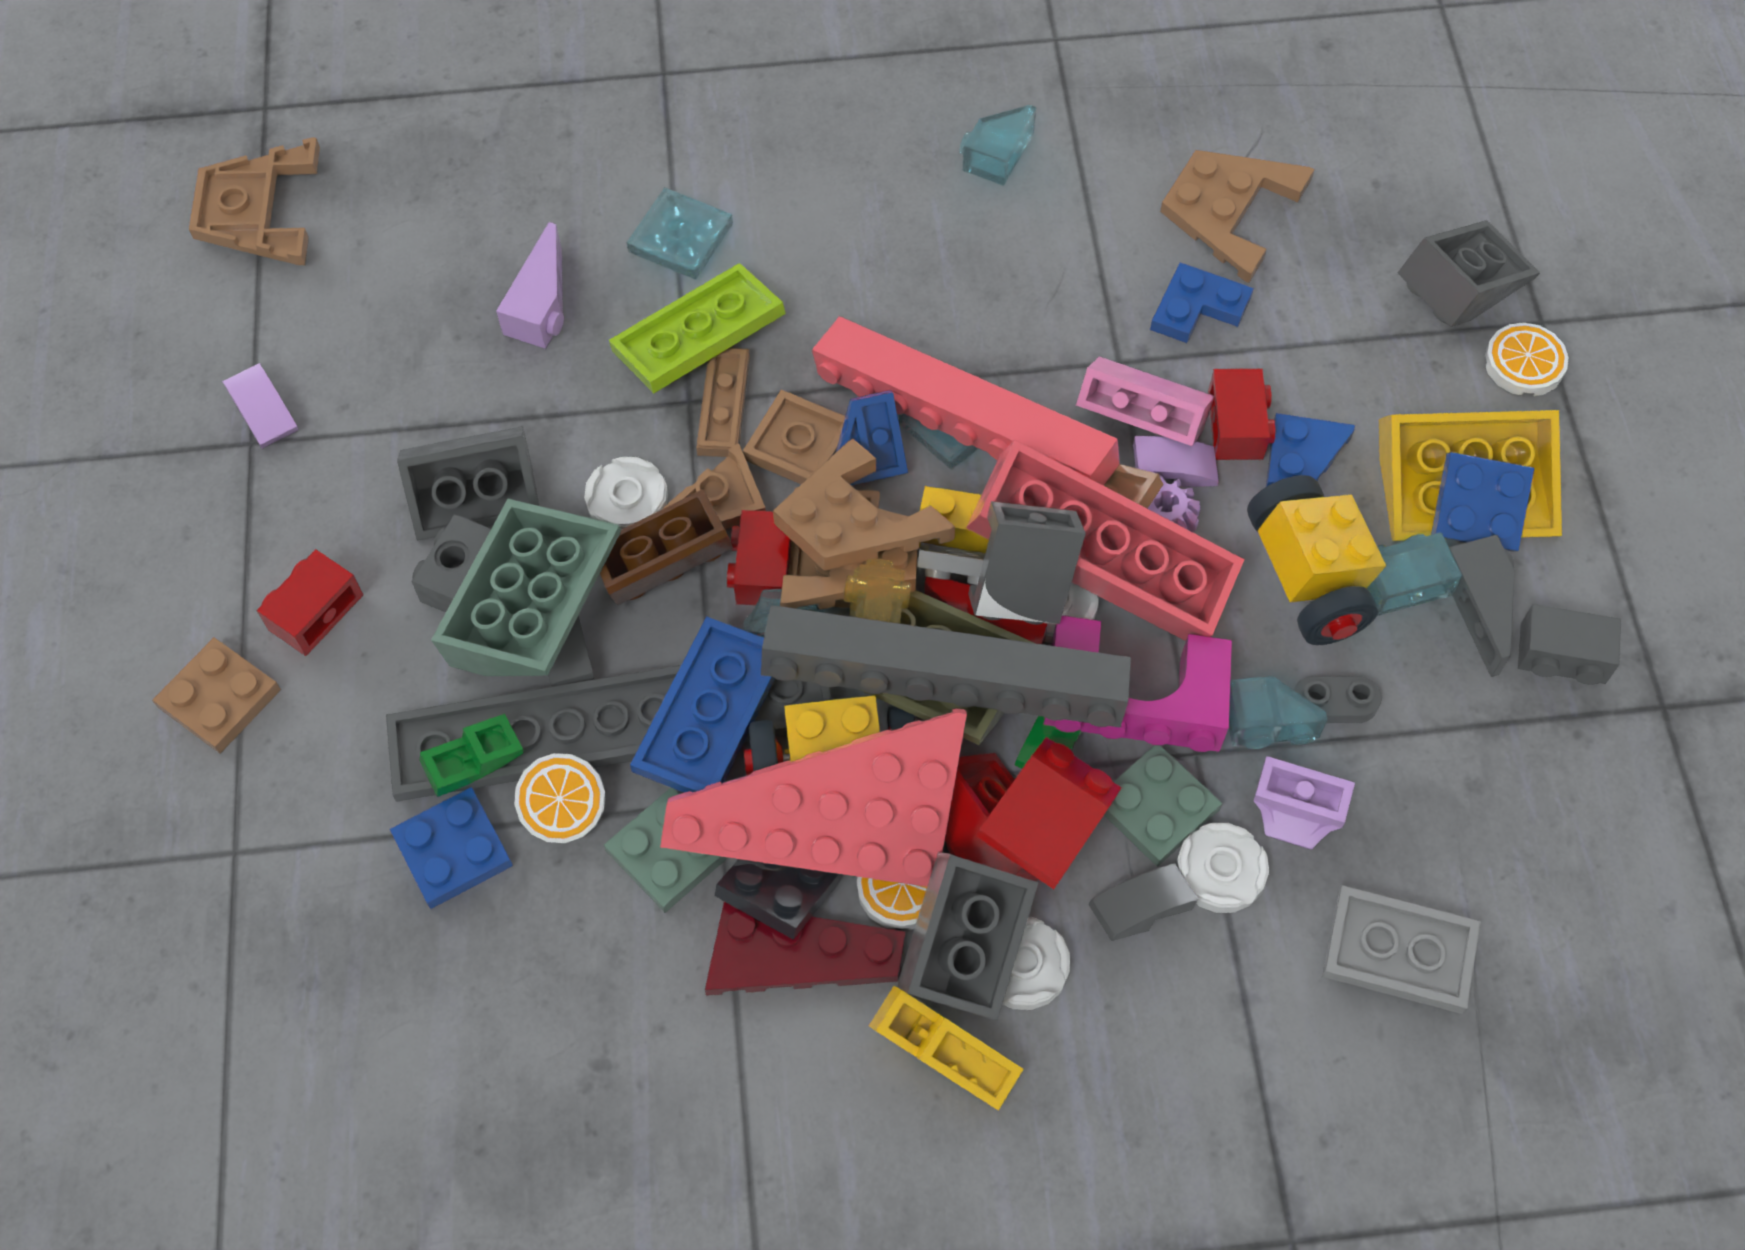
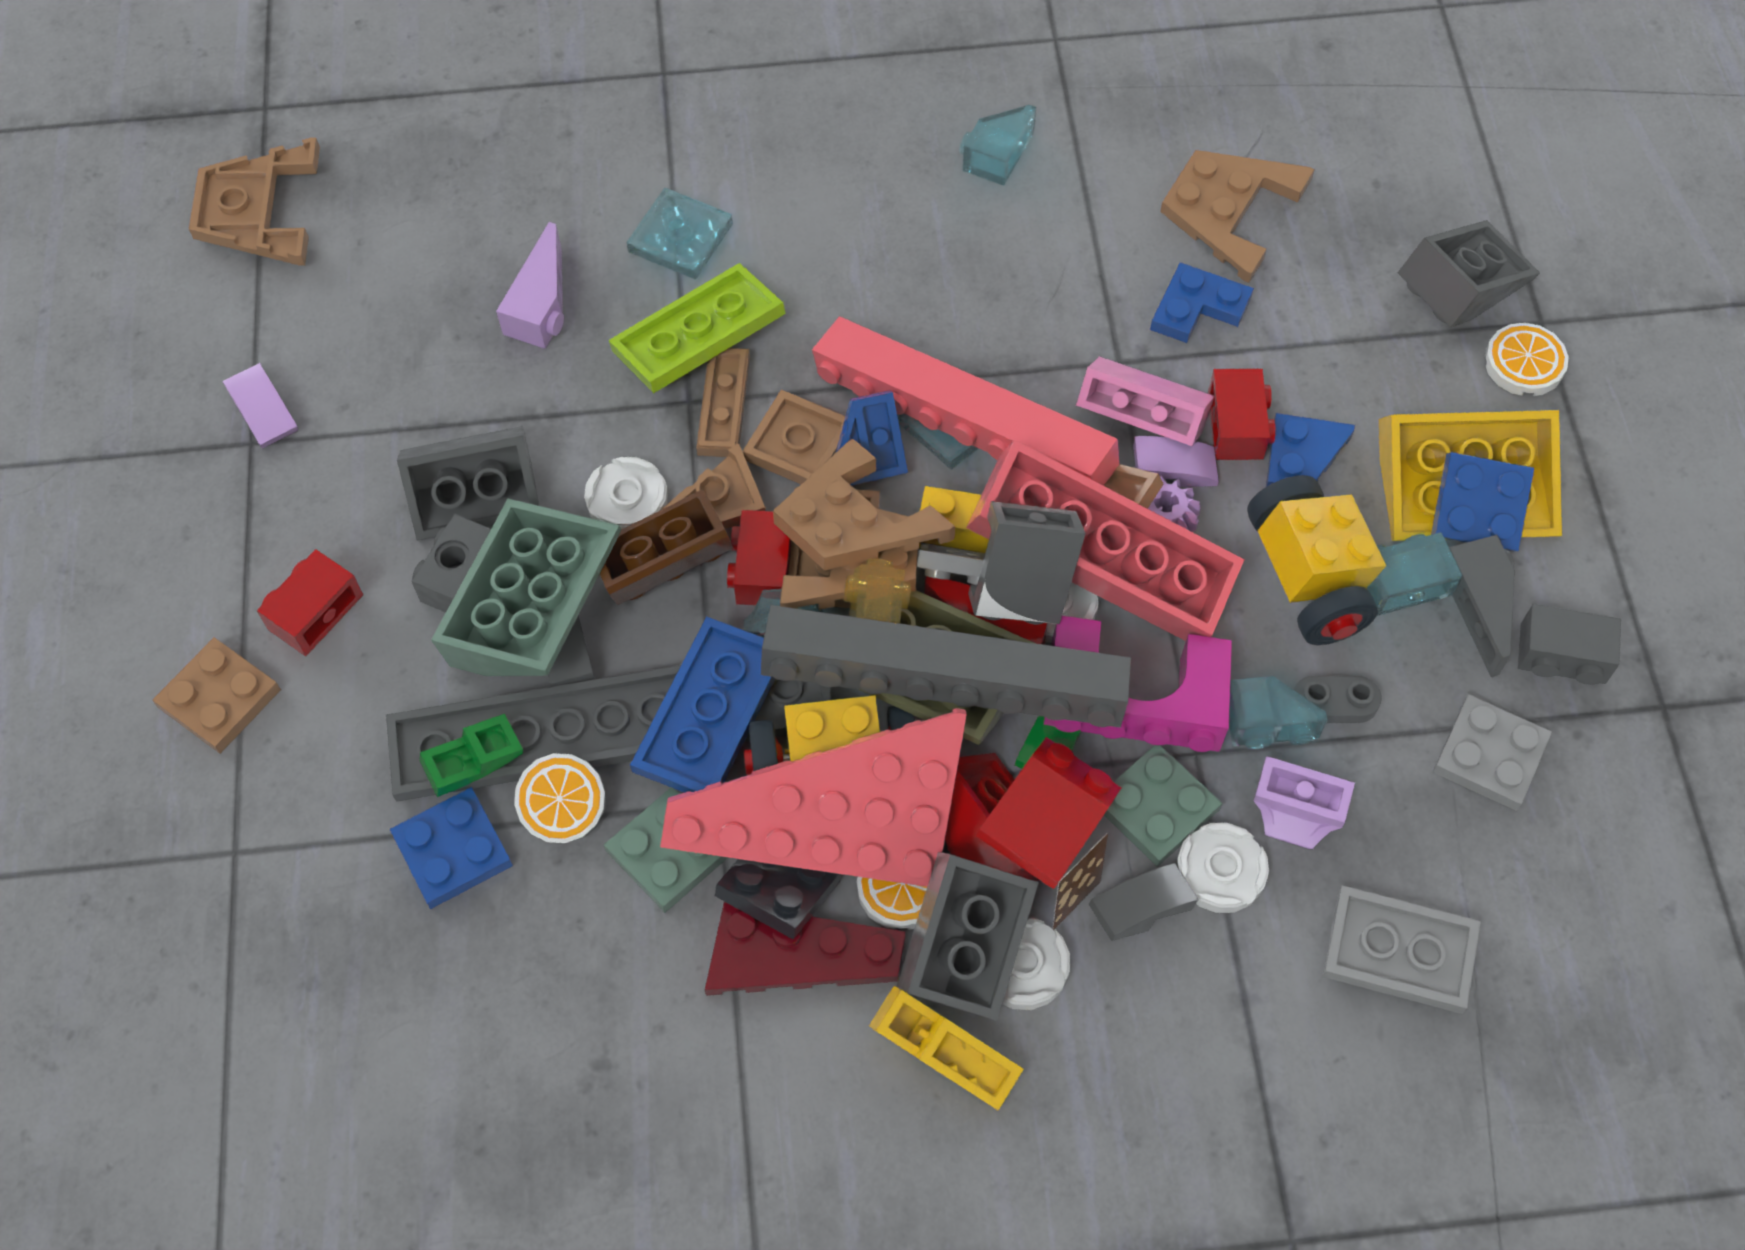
(1079, 881): none -> reddish brown sticker
(1492, 752): none -> light grey plate

